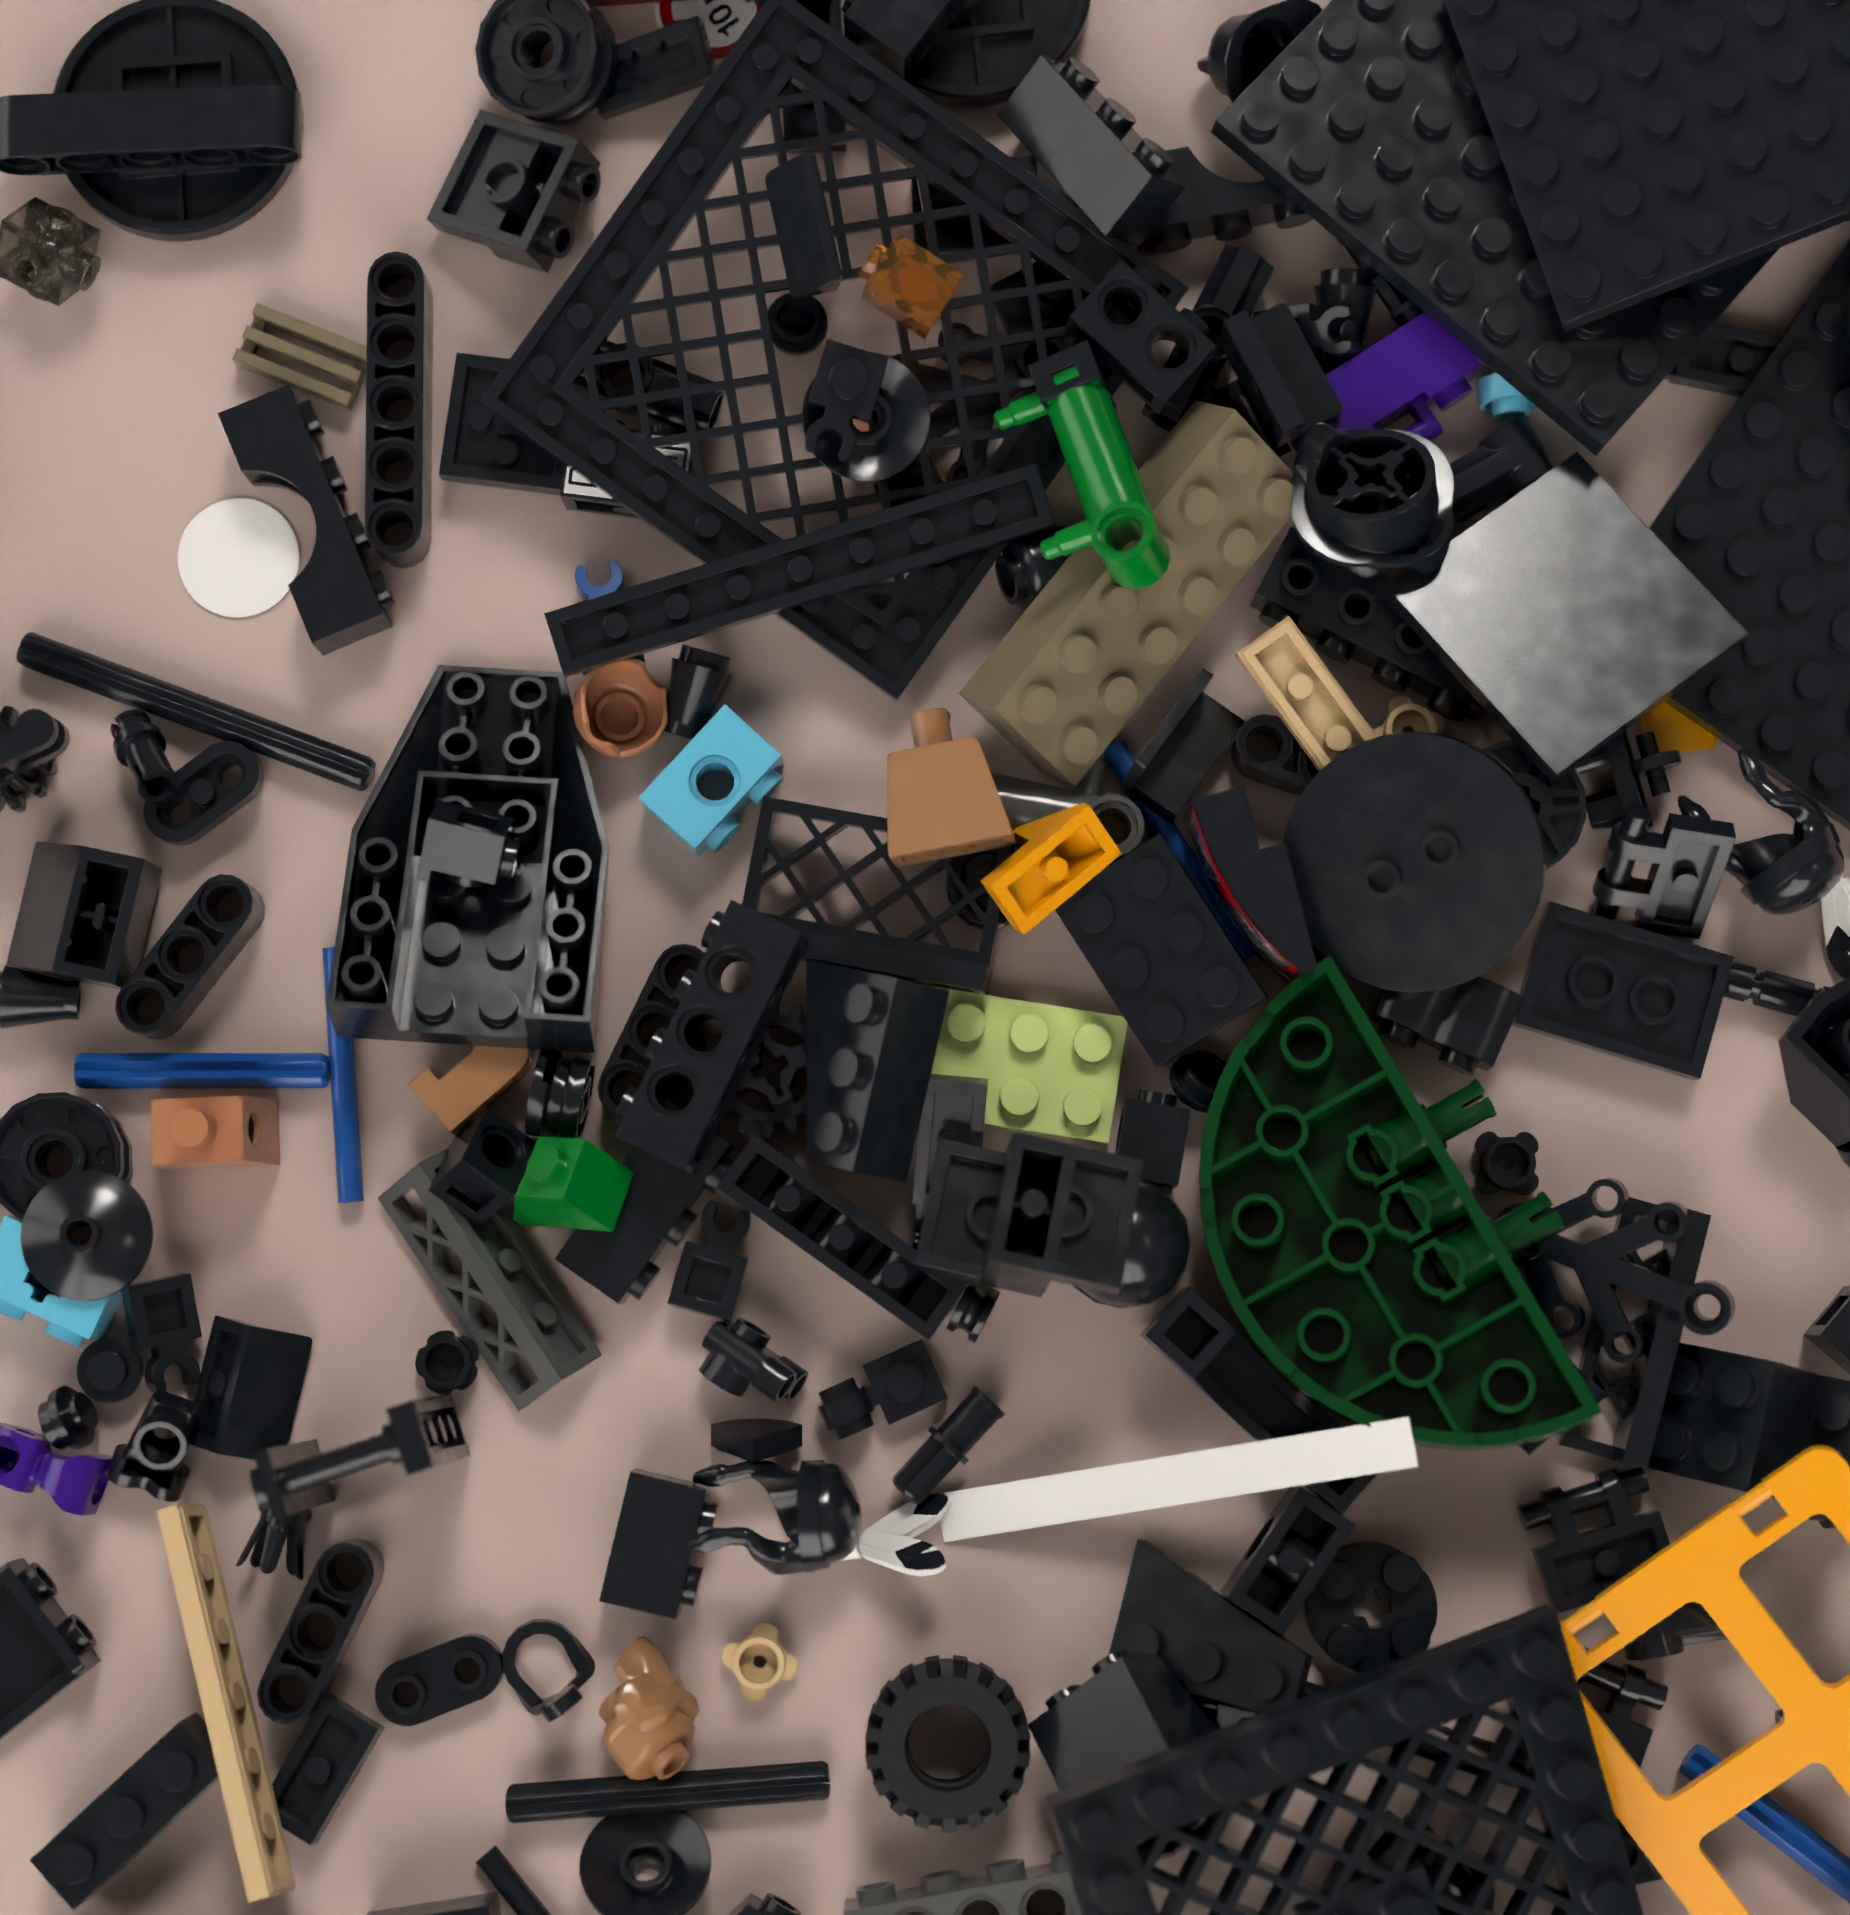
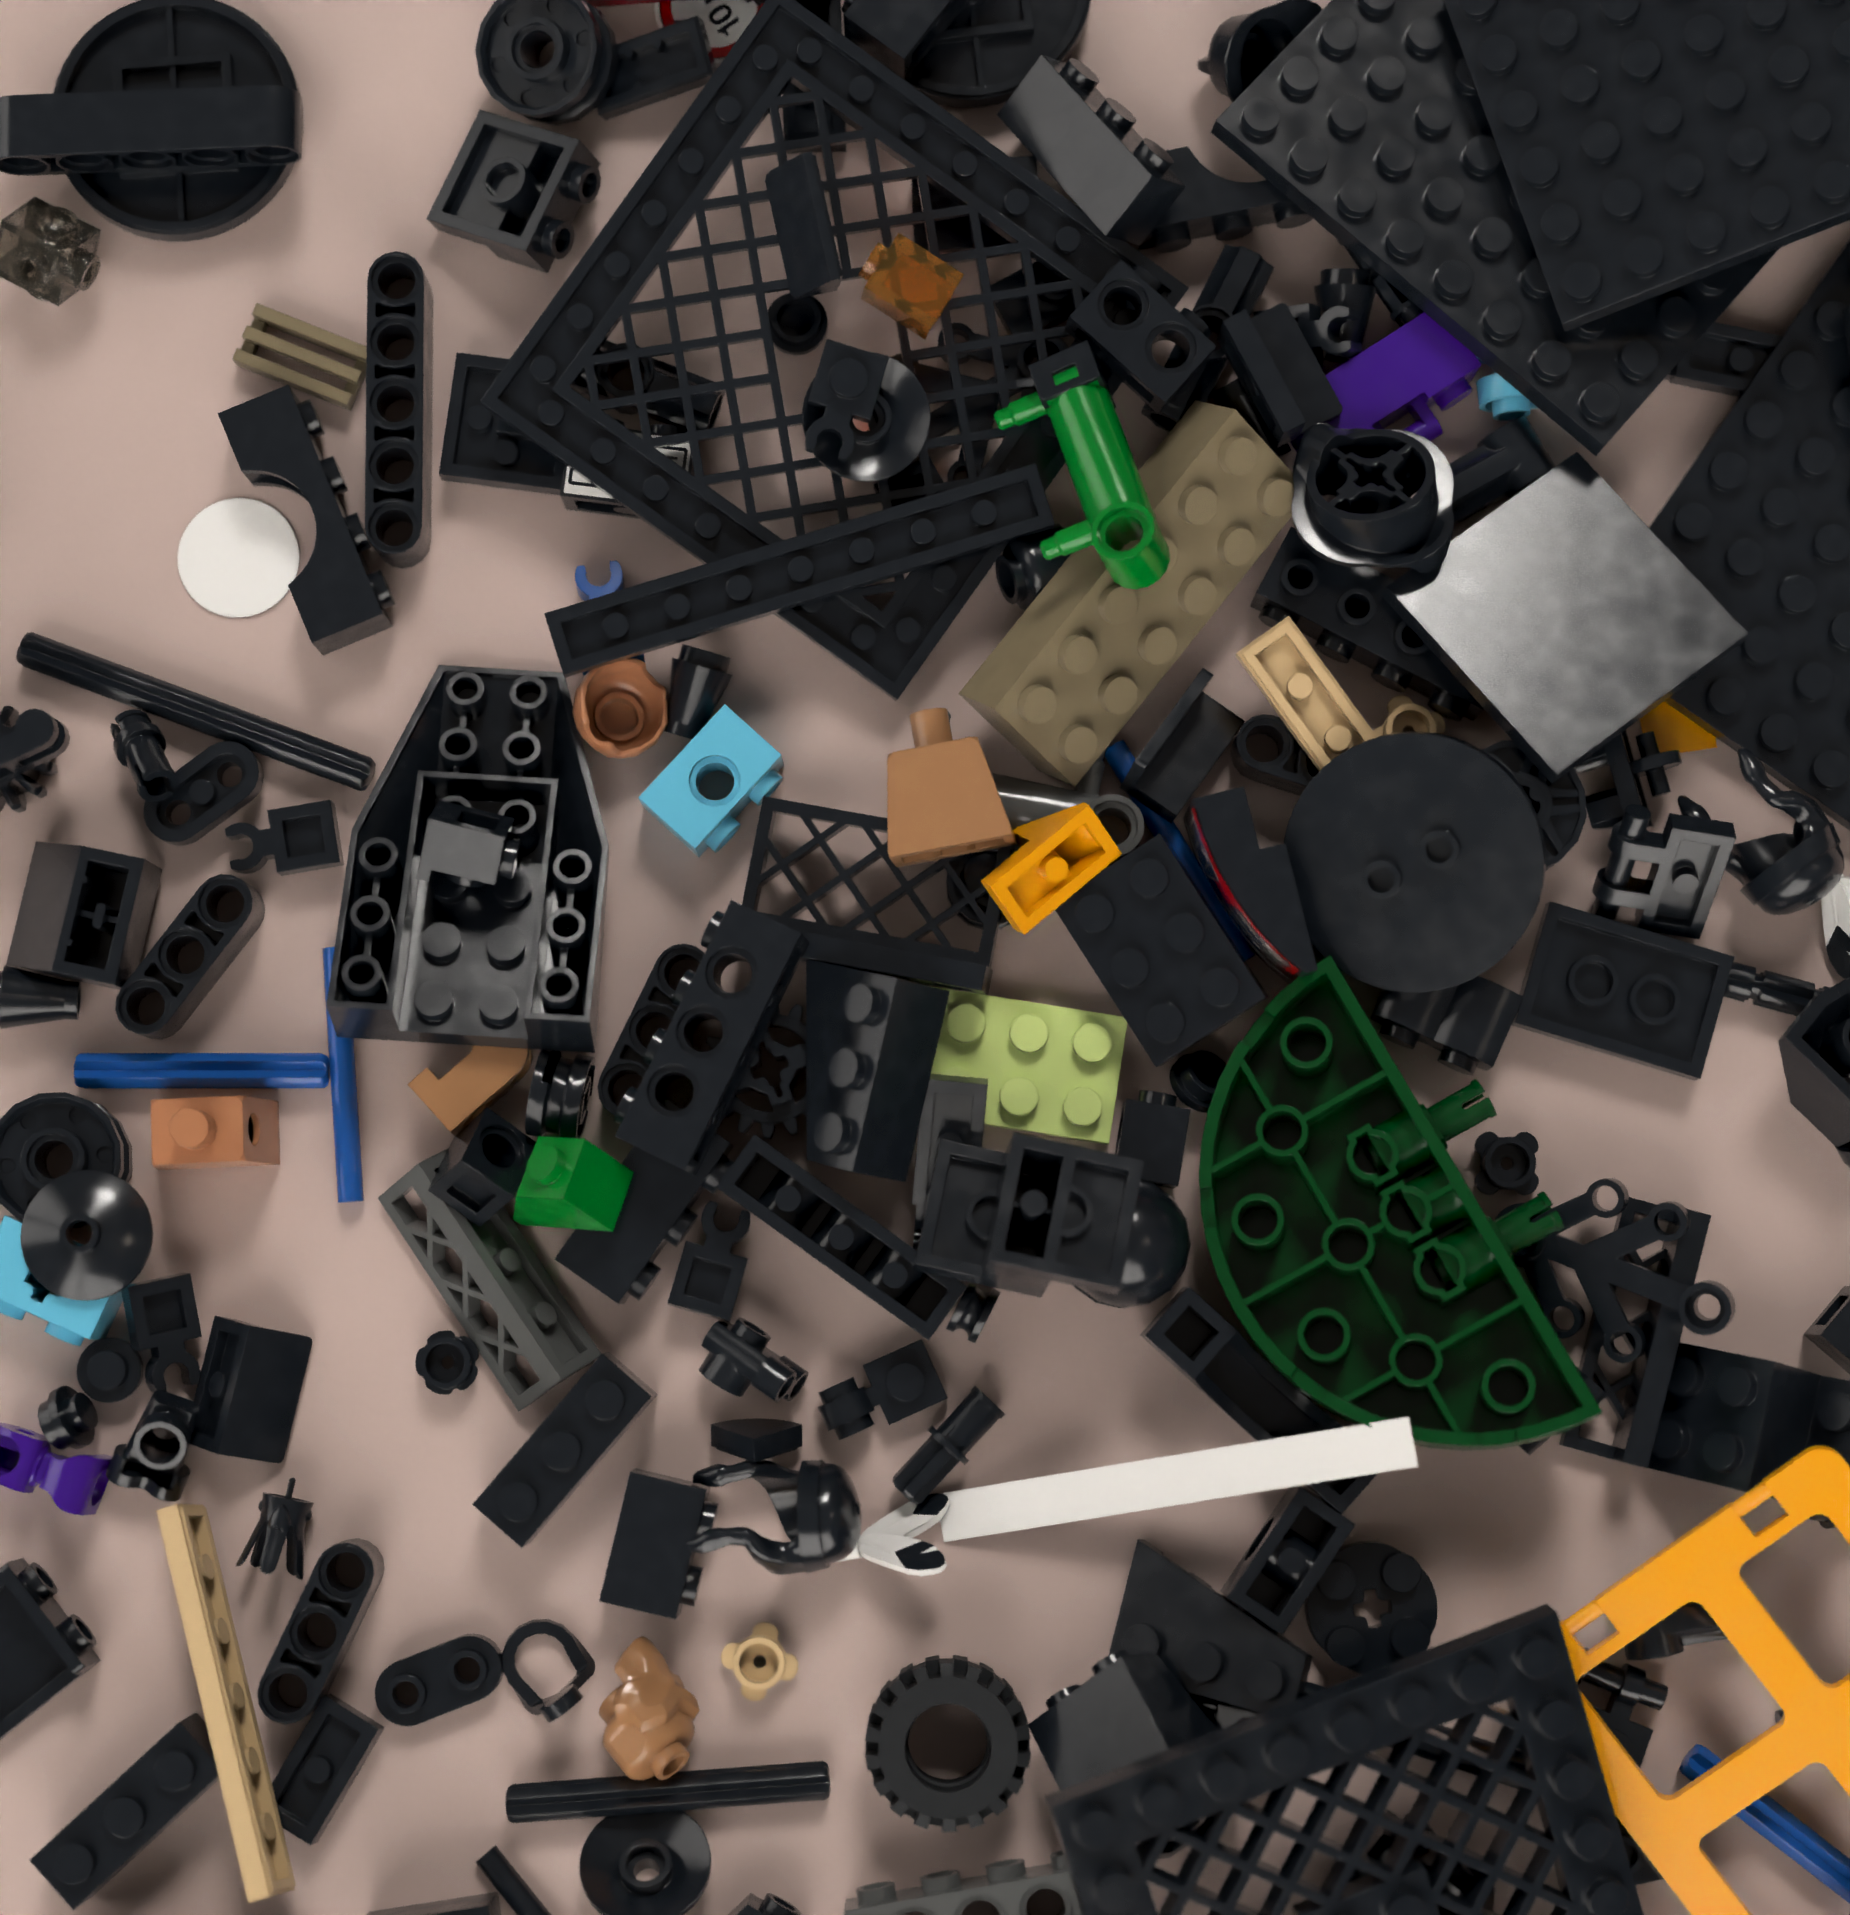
(298, 839): none -> black plate
(299, 1476): black fence -> none
(564, 1449): none -> black brick
(1589, 1562): black plate -> none

